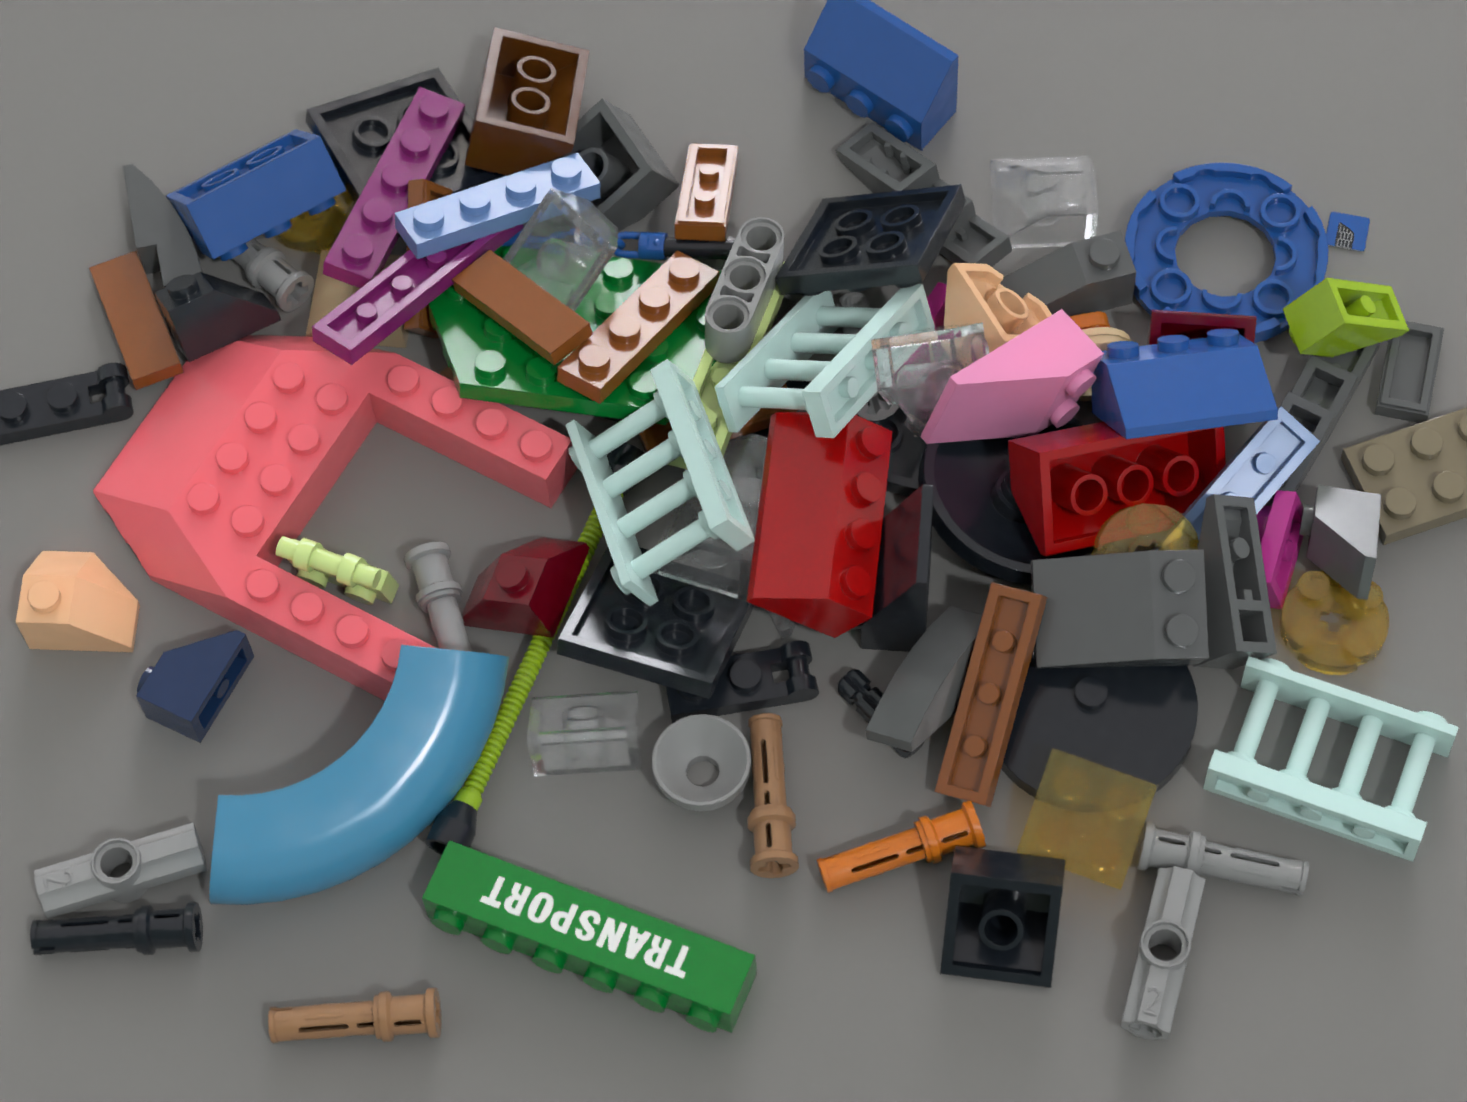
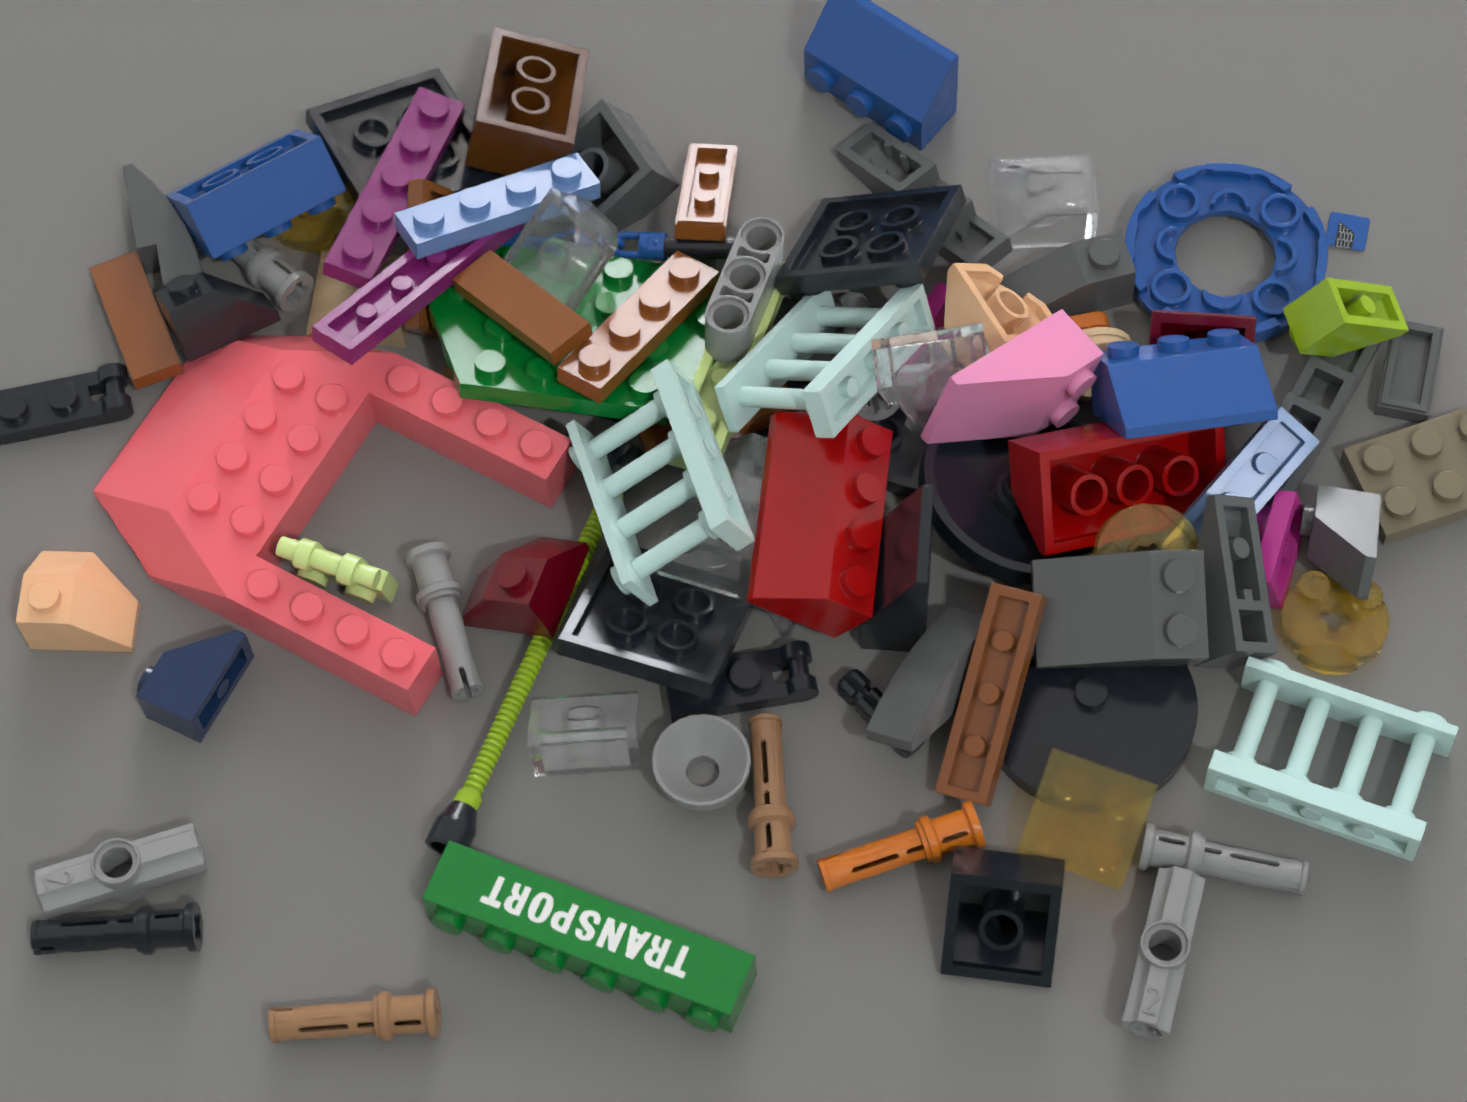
(370, 797): dark azure brick -> none

